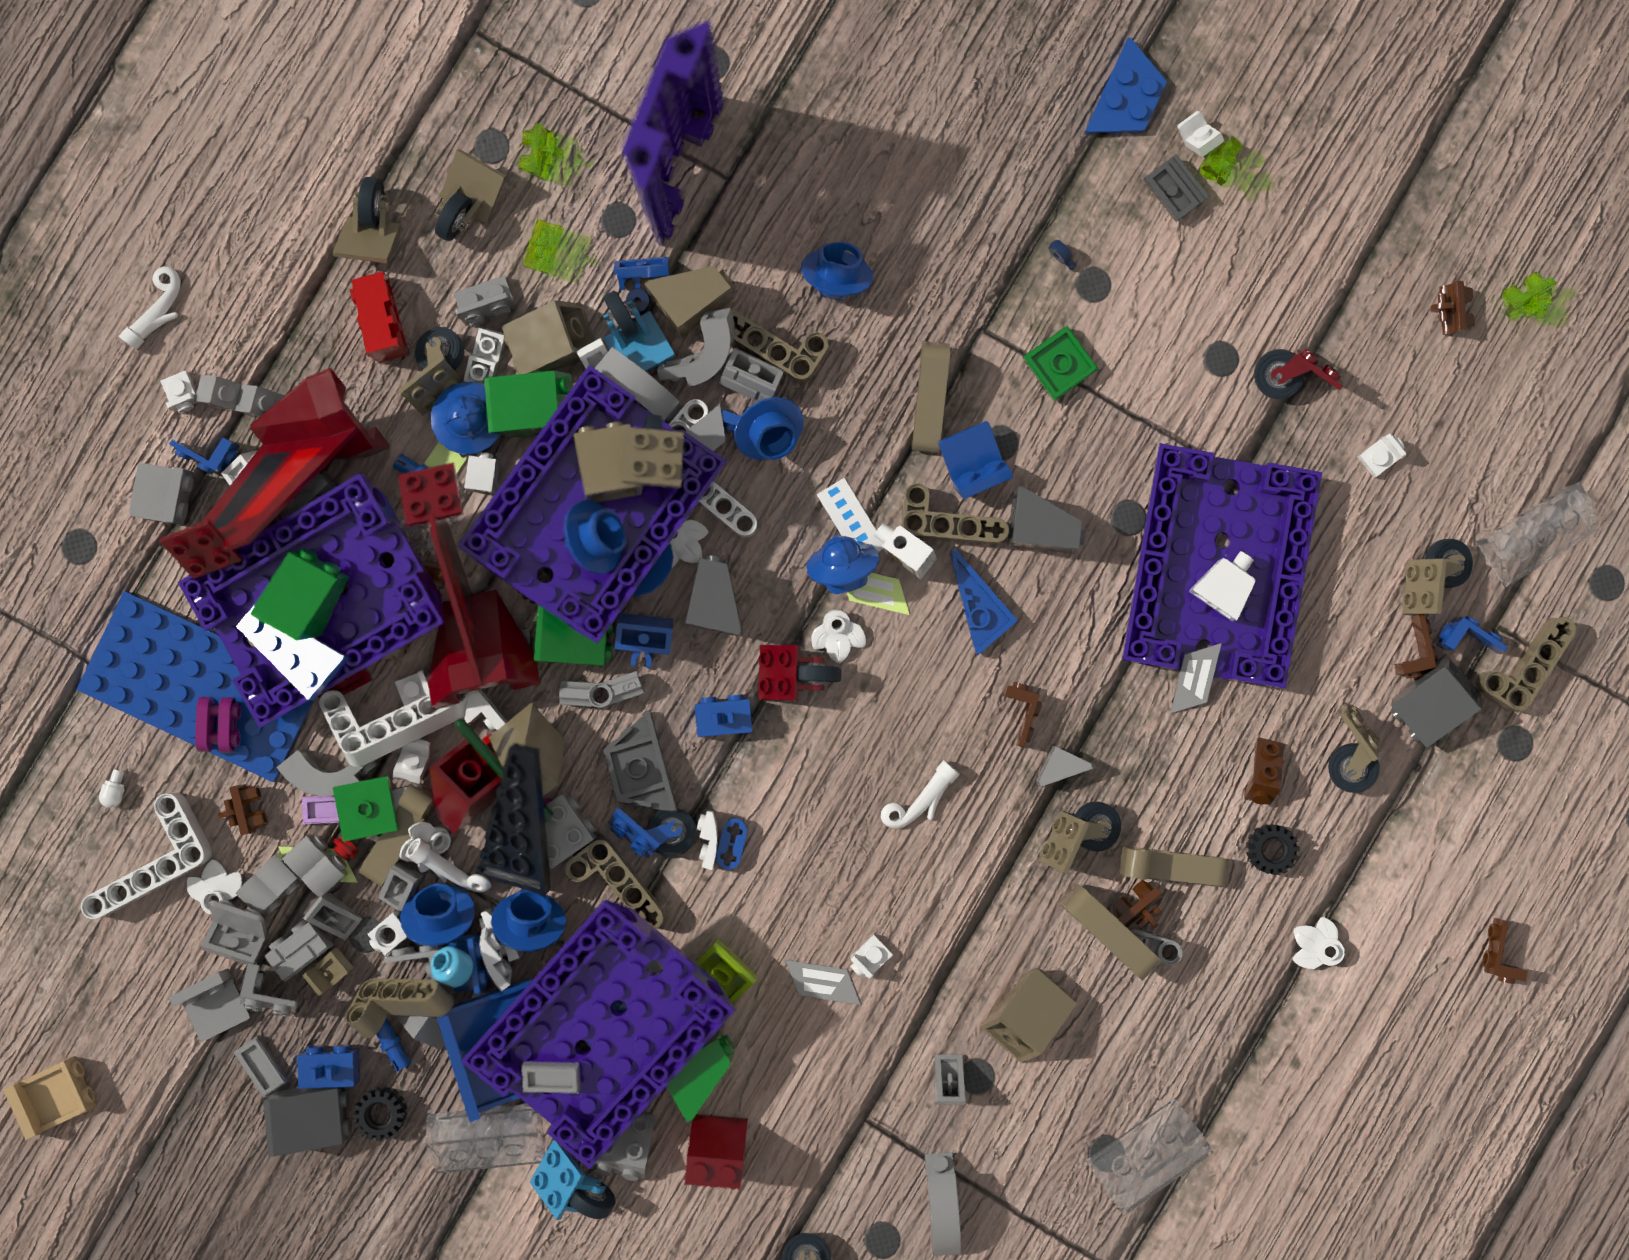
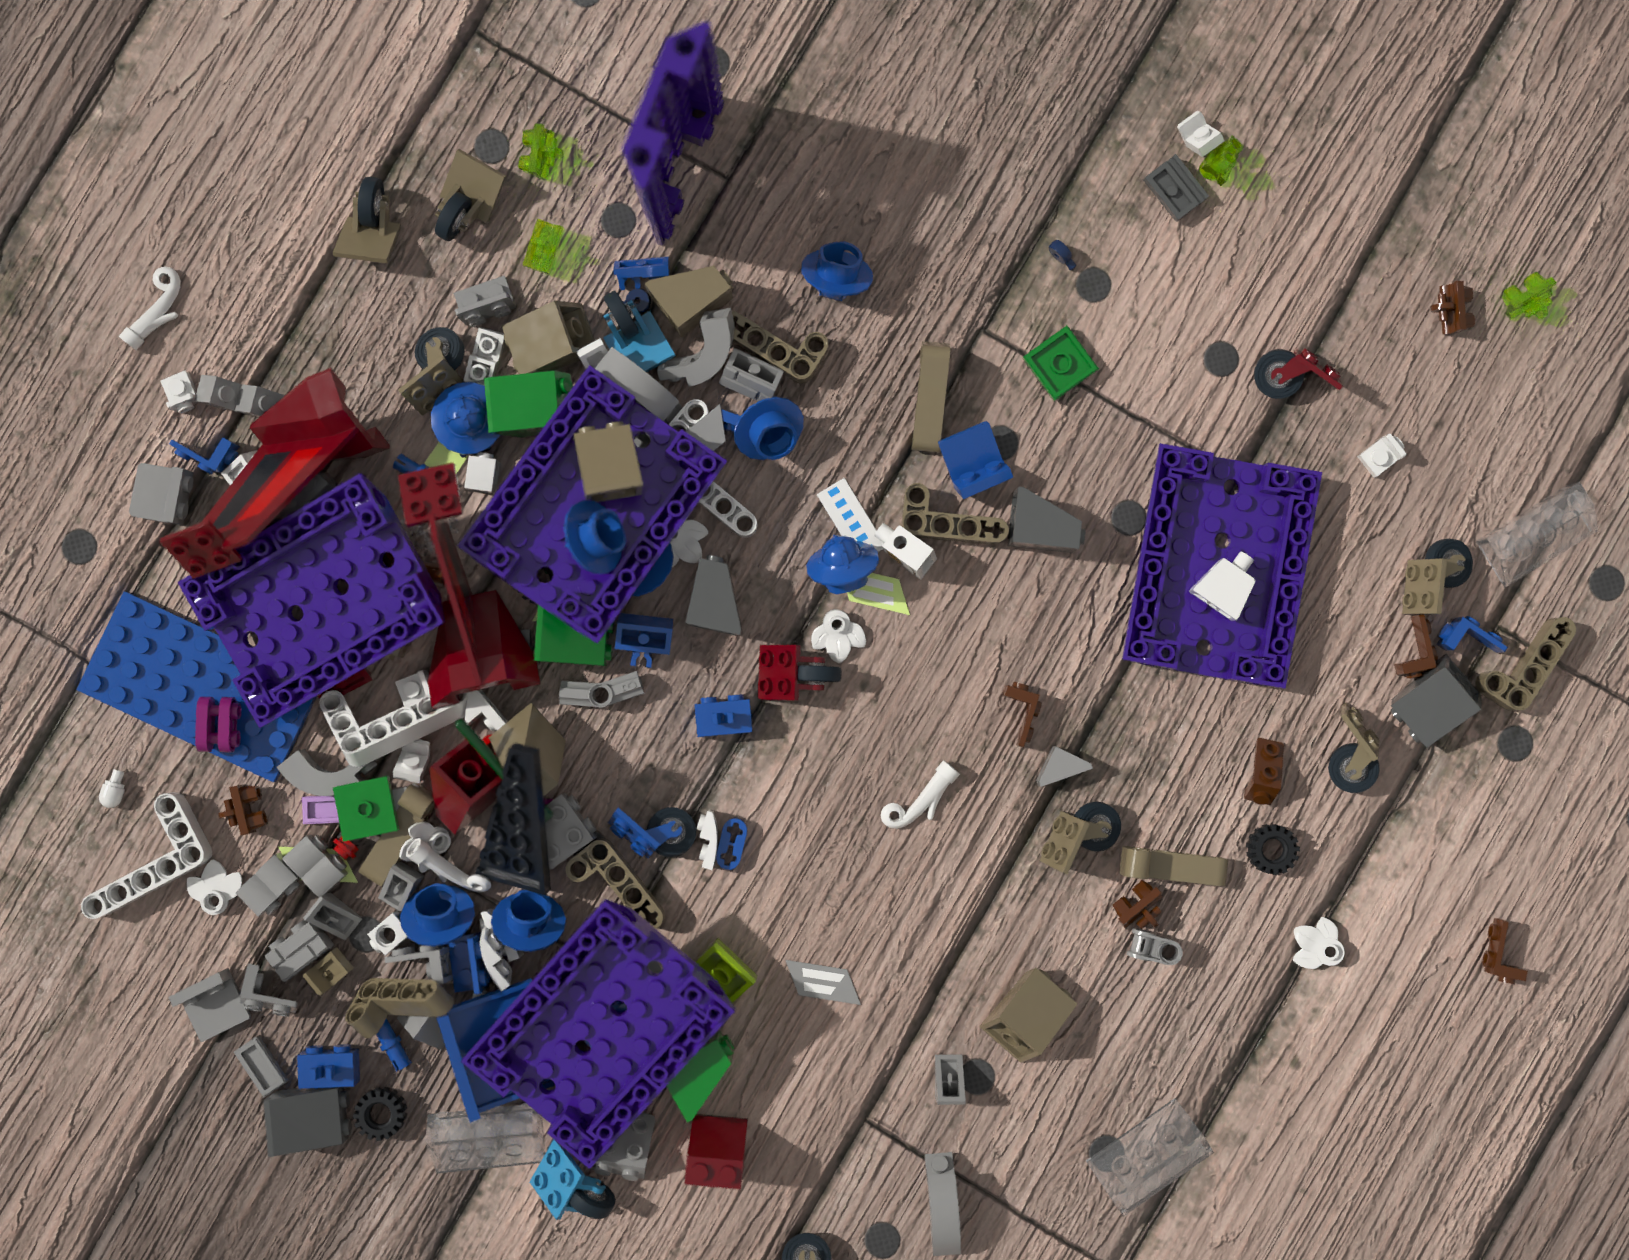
(50, 1097): tan panel -> none
(235, 933): light grey bracket -> none
(300, 596): green slope -> none
(305, 663): wing -> none
(378, 317): red wedge -> none
(451, 966): medium azure head -> none
(551, 1077): light grey tile -> none
(639, 767): dark grey wing -> none
(653, 455): dark tan plate -> none
(870, 957): white bracket -> none
(984, 611): blue wing -> none
(1110, 931): dark tan beam -> none
(1128, 95): blue wing -> none
(1195, 678): light grey sticker -> none

